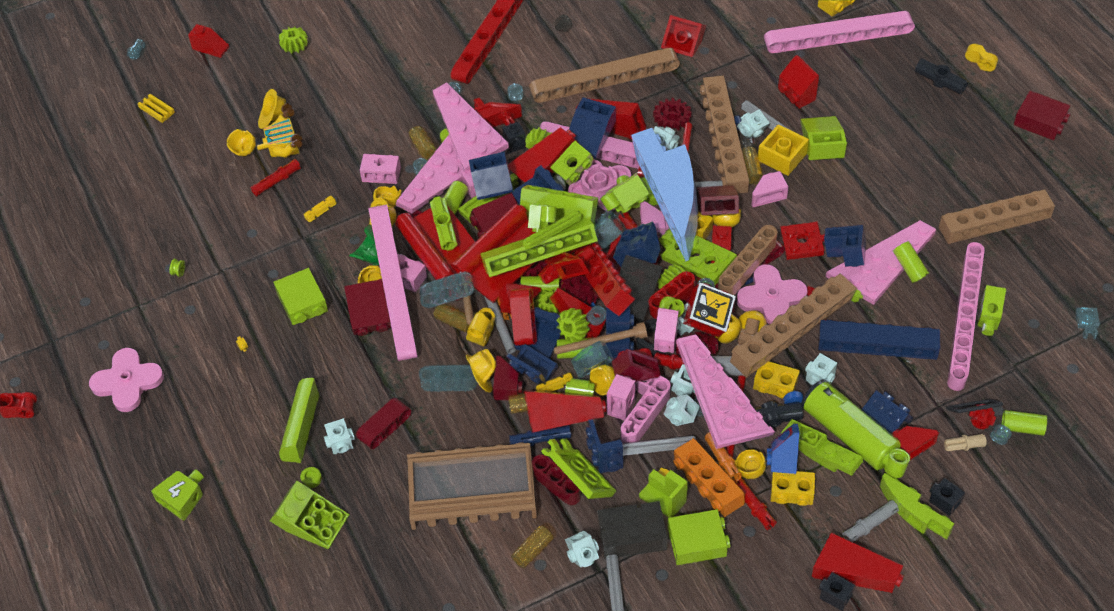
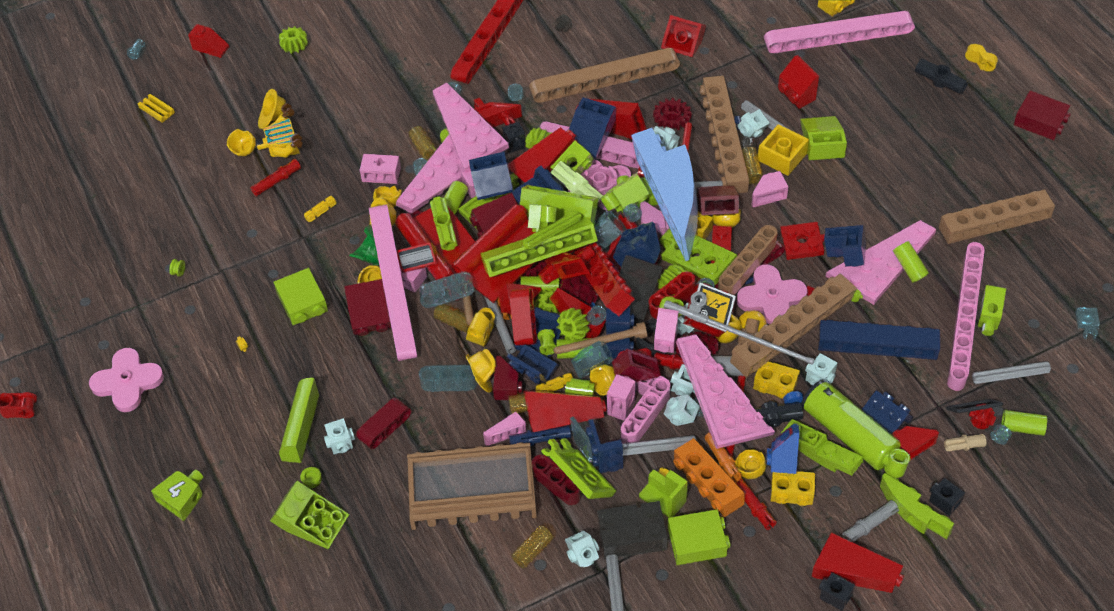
(417, 257): none -> slope
(509, 426): none -> bright pink slope
(547, 341): none -> lime bush
(574, 181): none -> yellowish green piece
(581, 439): none -> clear light blue piece
(635, 215): none -> clear light blue bush
(694, 313): none -> light grey piece
(1011, 372): none -> light grey axle

